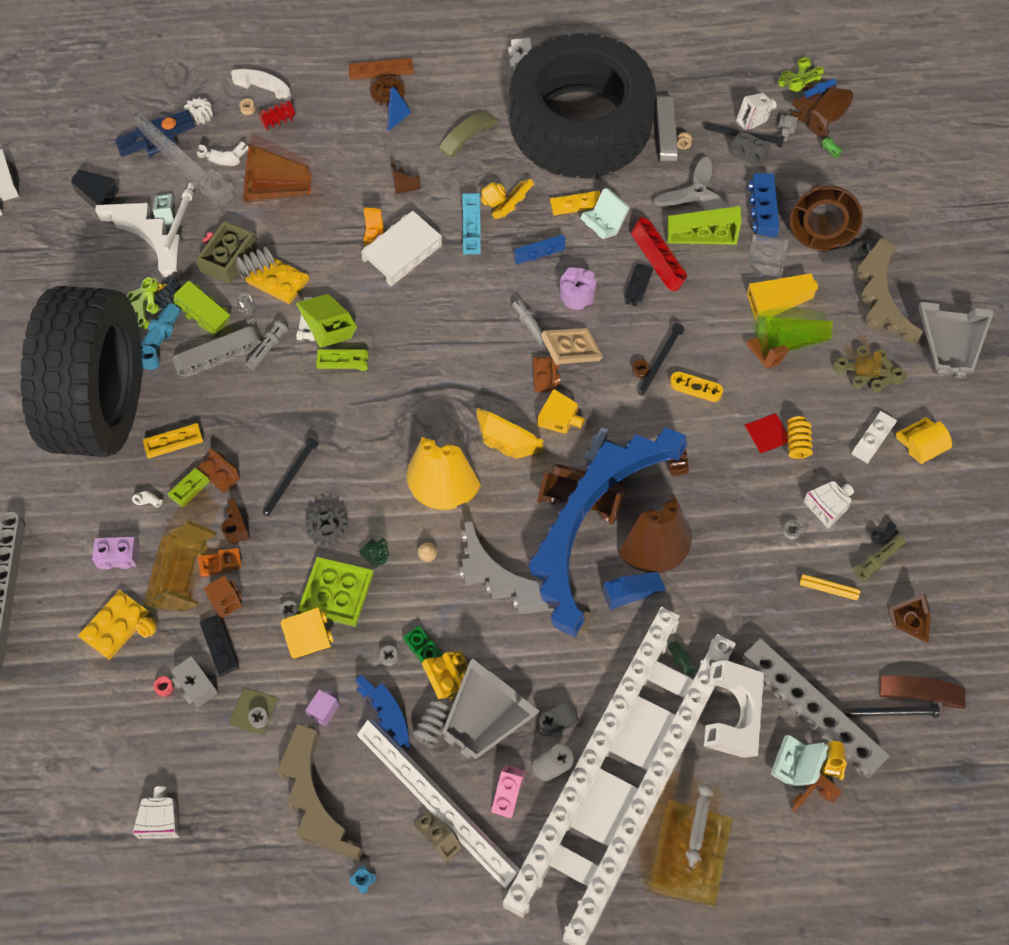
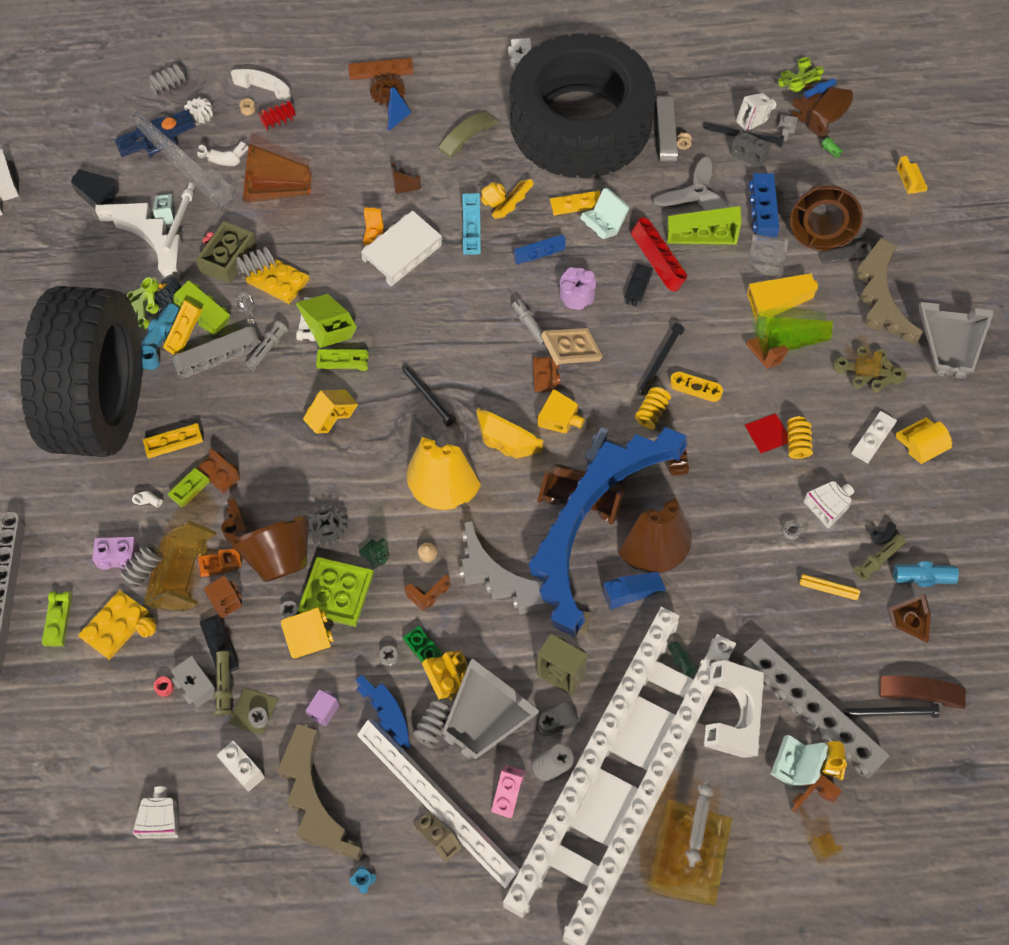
(57, 619): none -> lime plate
(142, 565): none -> light grey piece
(166, 78): none -> light grey piece
(182, 327): none -> yellow plate
(223, 695): none -> olive pin
(240, 766): none -> white brick
(276, 548): none -> reddish brown cone
(310, 445): black bar -> none
(329, 407): none -> yellow brick
(424, 600): none -> dark orange bracket
(448, 419): none -> black bar
(561, 664): none -> olive brick
(642, 373): reddish brown bush -> none
(652, 407): none -> yellow piece
(824, 847): none -> clear yellow panel
(911, 176): none -> yellow panel
(925, 574): none -> dark azure piece

